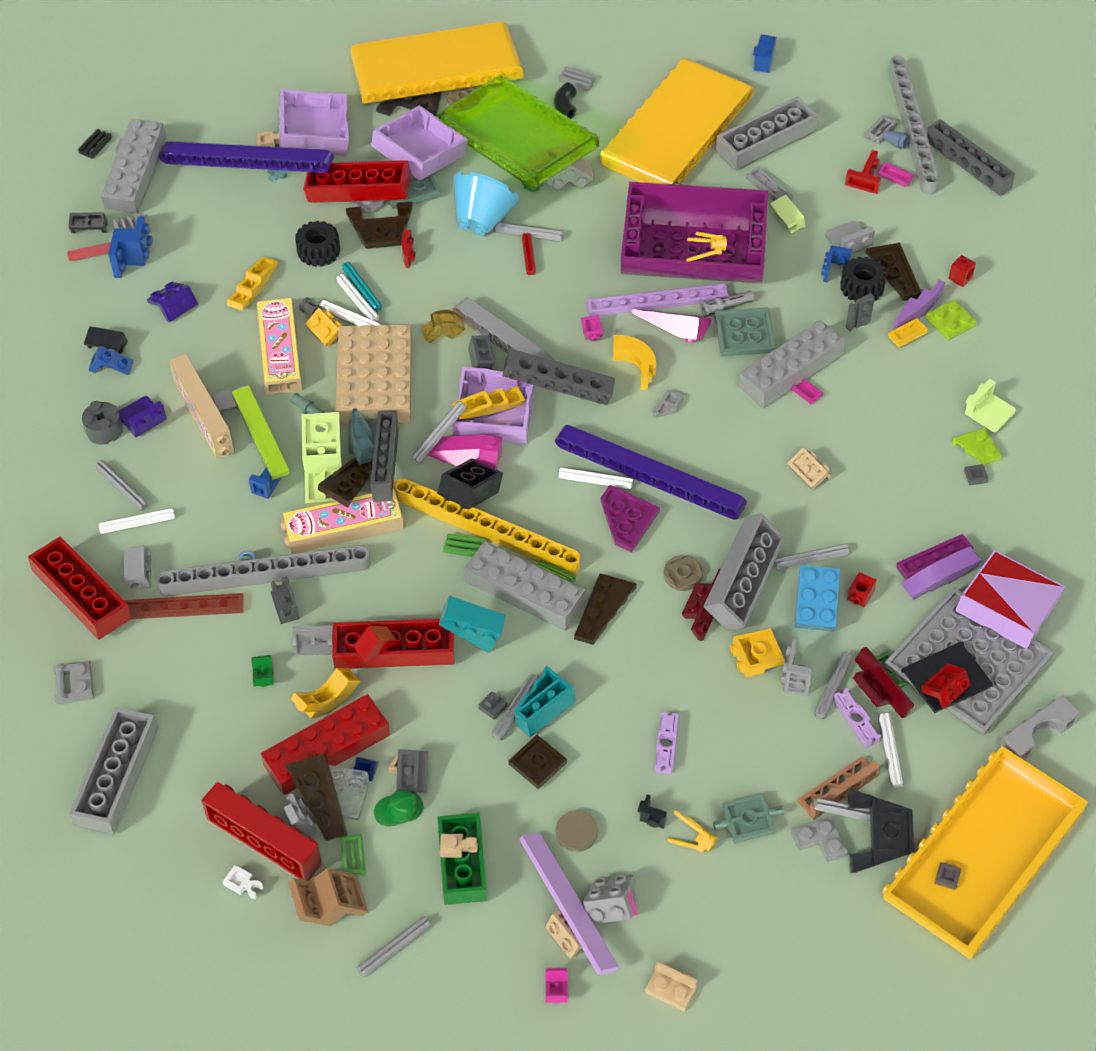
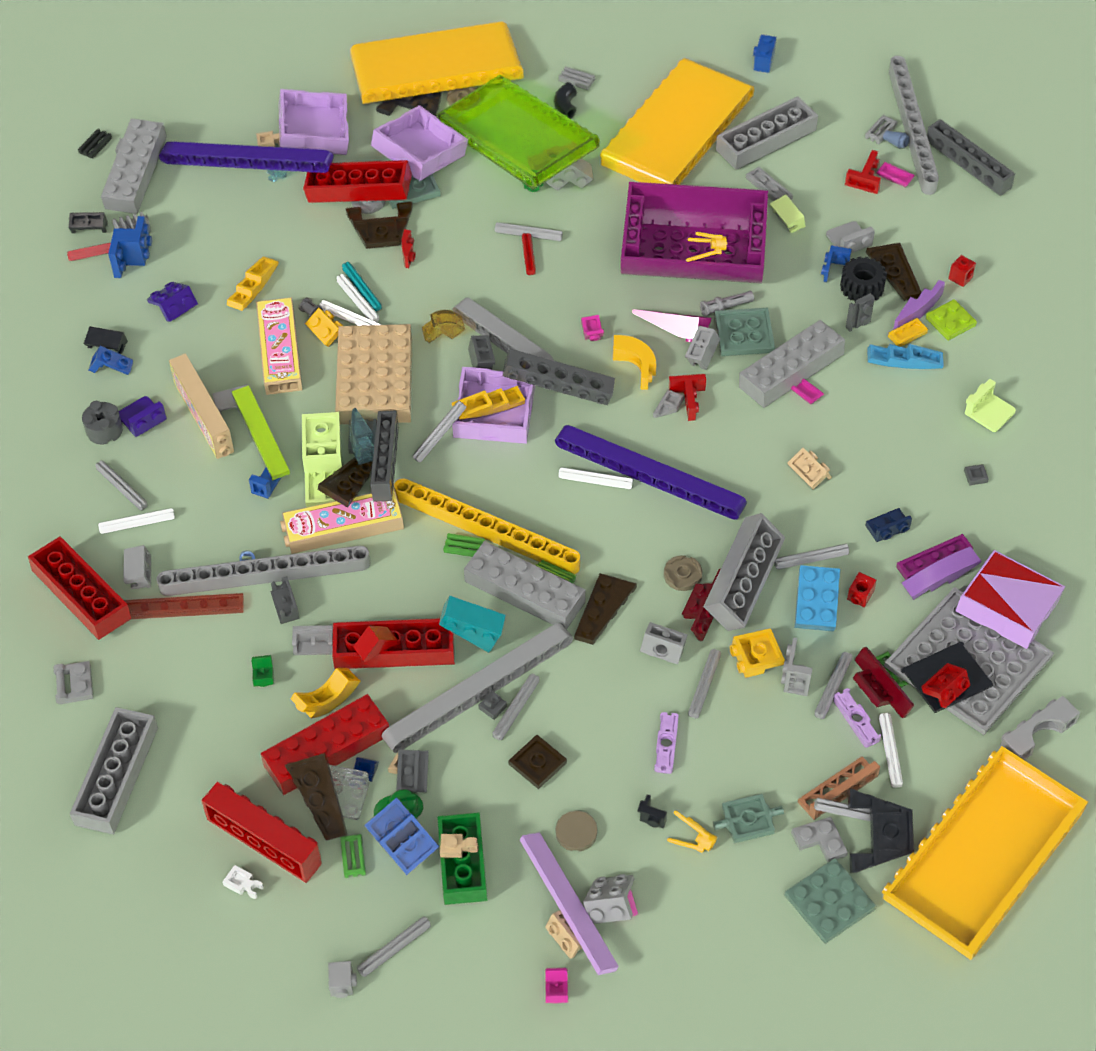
(299, 816): light grey plate -> none
(306, 405): sand green pin -> none
(317, 243): black tyre -> none
(327, 897): medium nougat bracket -> none
(341, 979): none -> light grey brick
(401, 836): none -> bracket
(462, 448): dark pink wedge -> none
(470, 483): black brick -> none
(476, 687): none -> light grey beam
(481, 201): medium azure cone -> none
(544, 702): teal wedge -> none
(627, 516): magenta plate -> none
(656, 299): lavender tile -> none
(663, 643): none -> light grey brick
(671, 986): tan bracket -> none
(689, 385): none -> red bracket
(702, 347): none -> light grey hinge
(704, 683): none -> light grey axle
(830, 900): none -> sand green plate
(888, 525): none -> dark blue bracket
(911, 357): none -> dark azure slope
(947, 876): dark grey tile -> none
(979, 445): lime wing -> none

